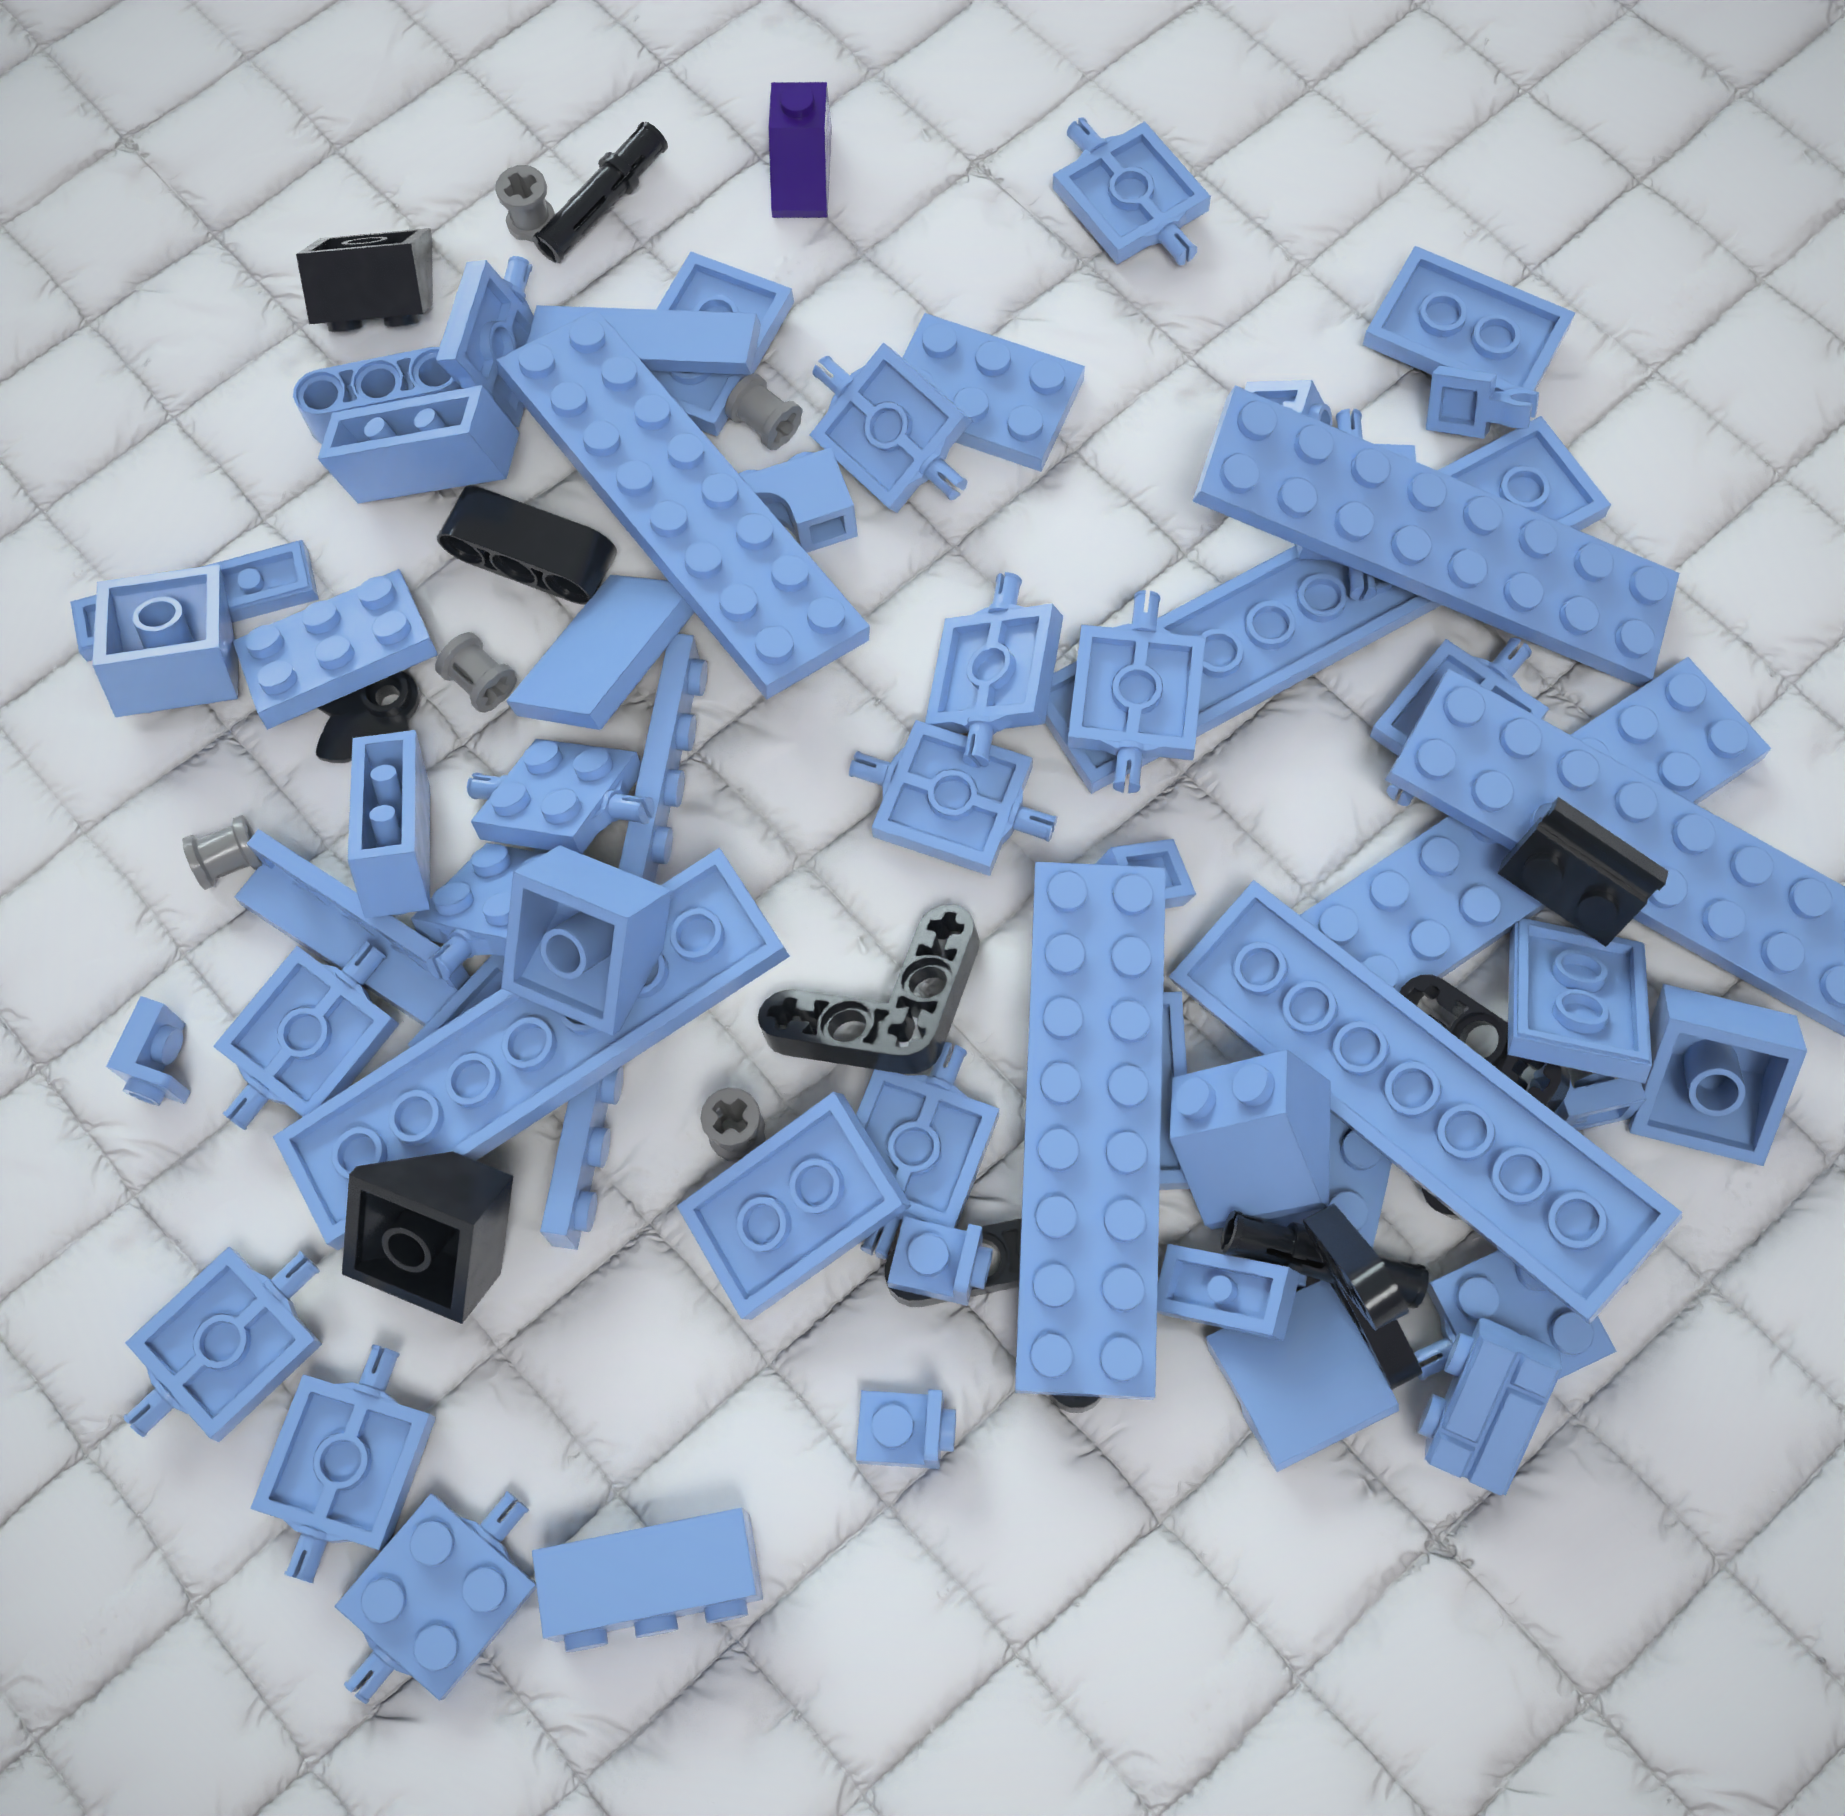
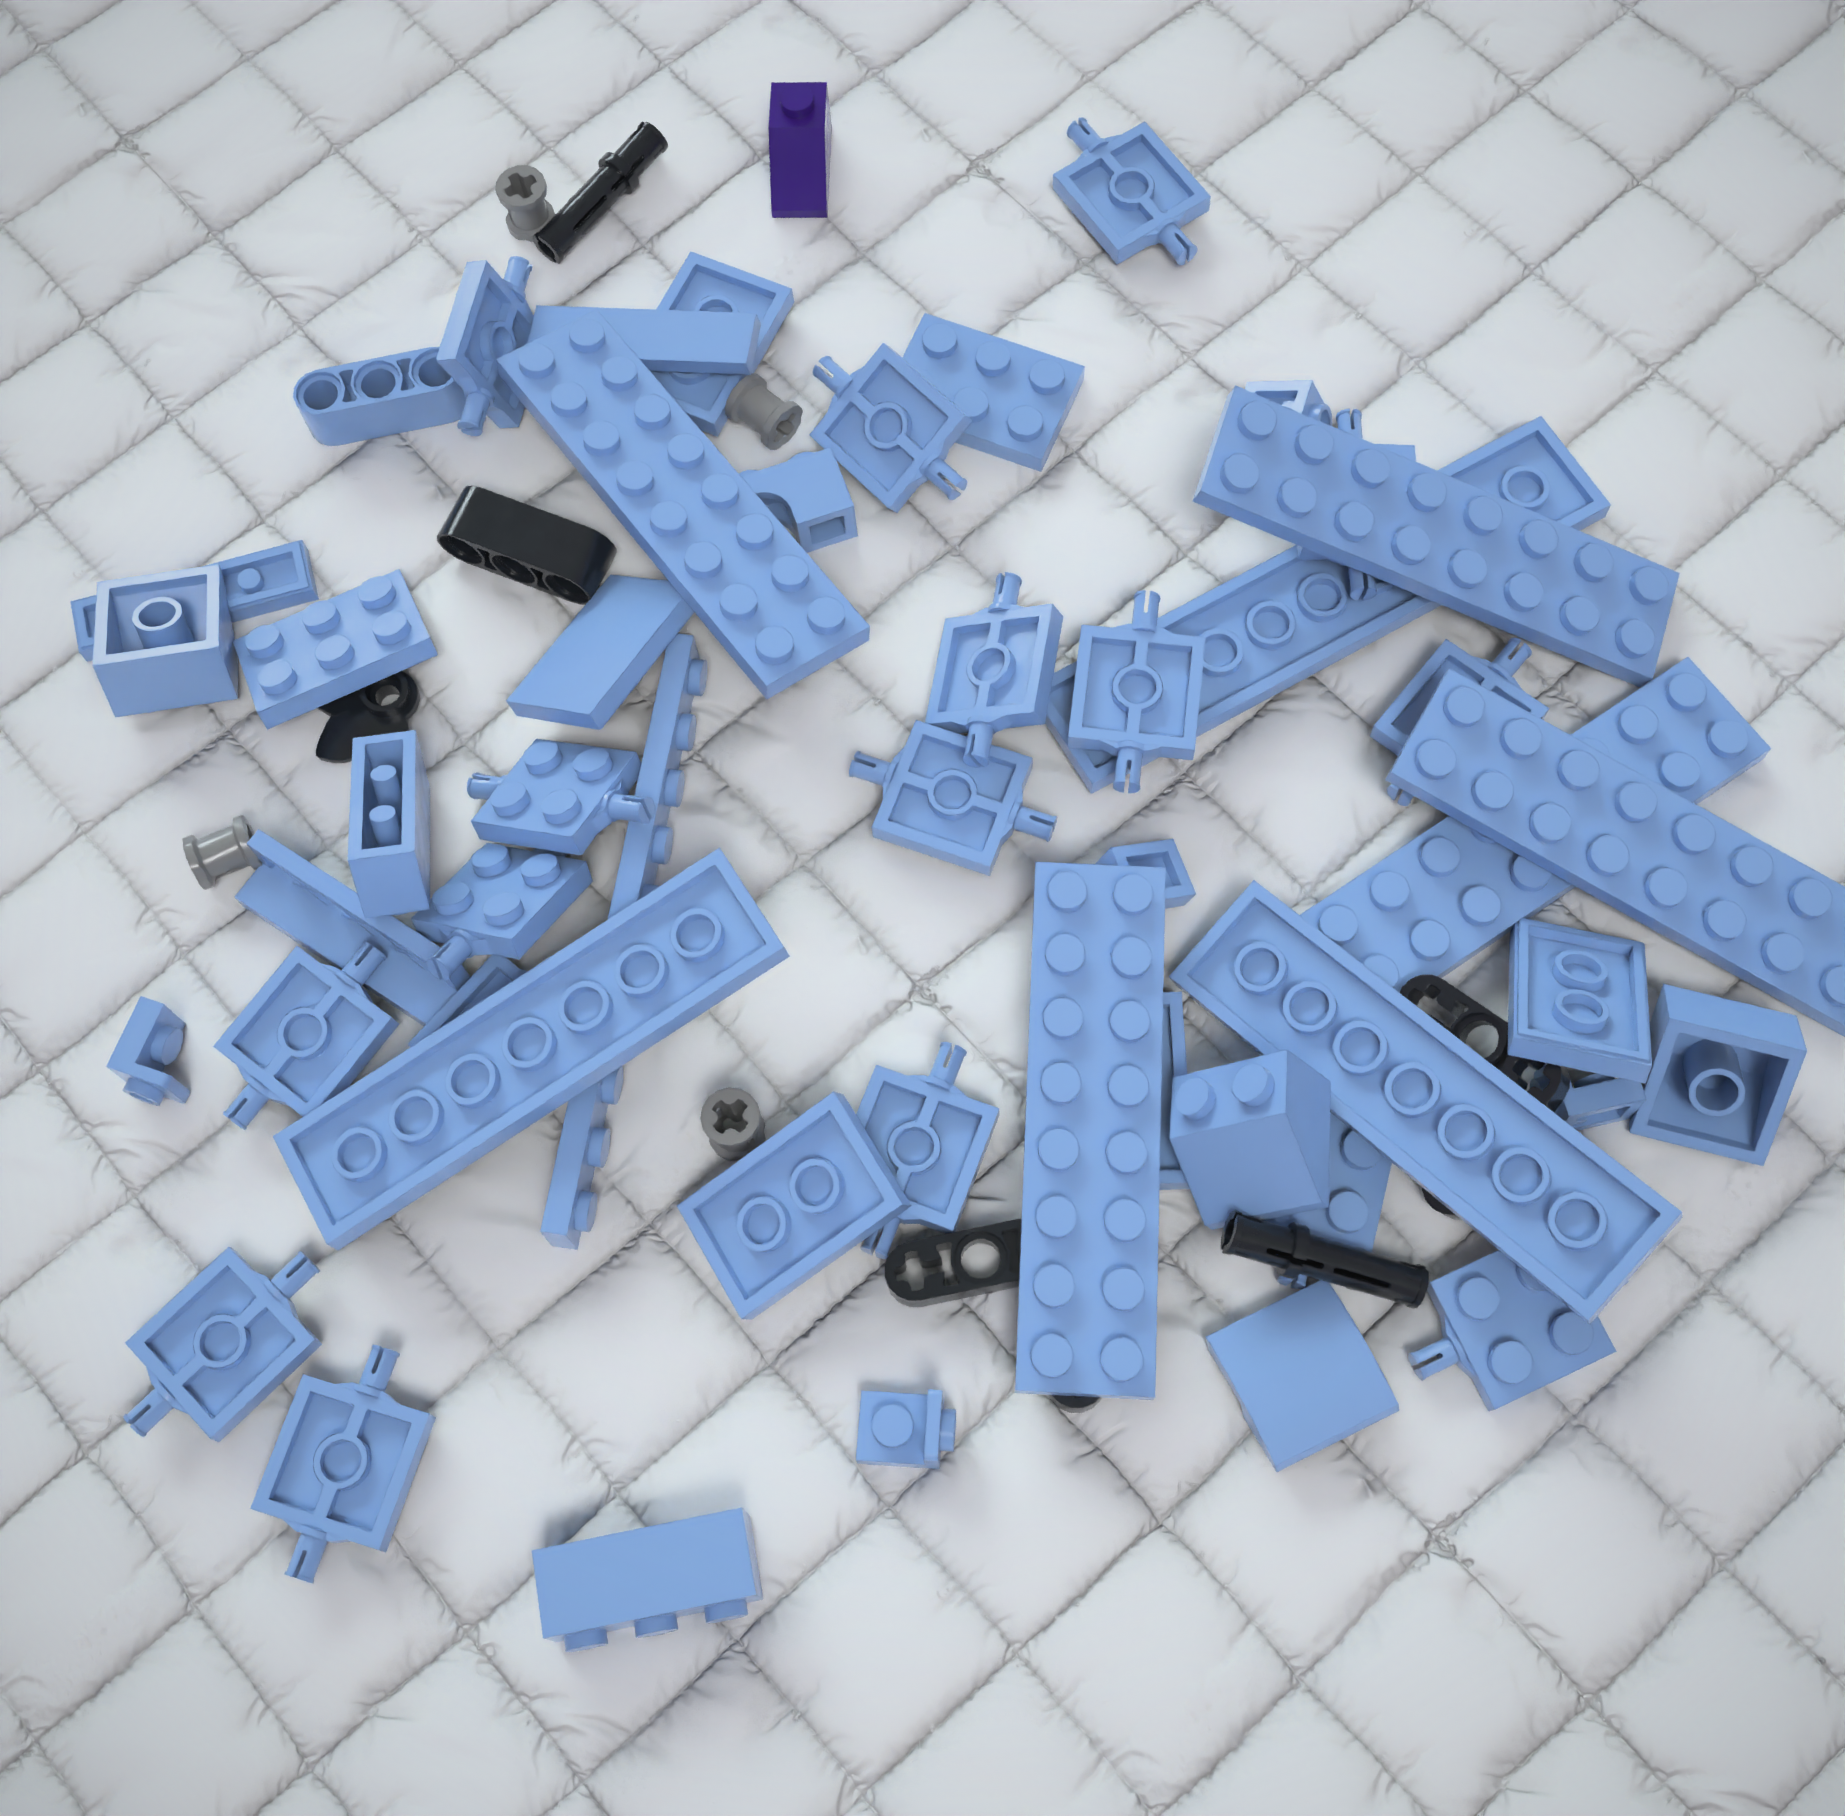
(367, 278): black slope -> none
(419, 445): light blue brick -> none
(428, 1230): black slope -> none
(436, 1596): light blue plate -> none
(475, 672): light grey bush -> none
(582, 937): light blue slope -> none
(884, 1022): black beam -> none
(939, 1261): light blue bracket -> none
(1226, 1291): light blue plate -> none
(1365, 1291): black beam -> none
(1467, 322): light blue plate -> none
(1467, 403): light blue plate -> none
(1490, 1404): light blue brick -> none
(1582, 872): black plate -> none

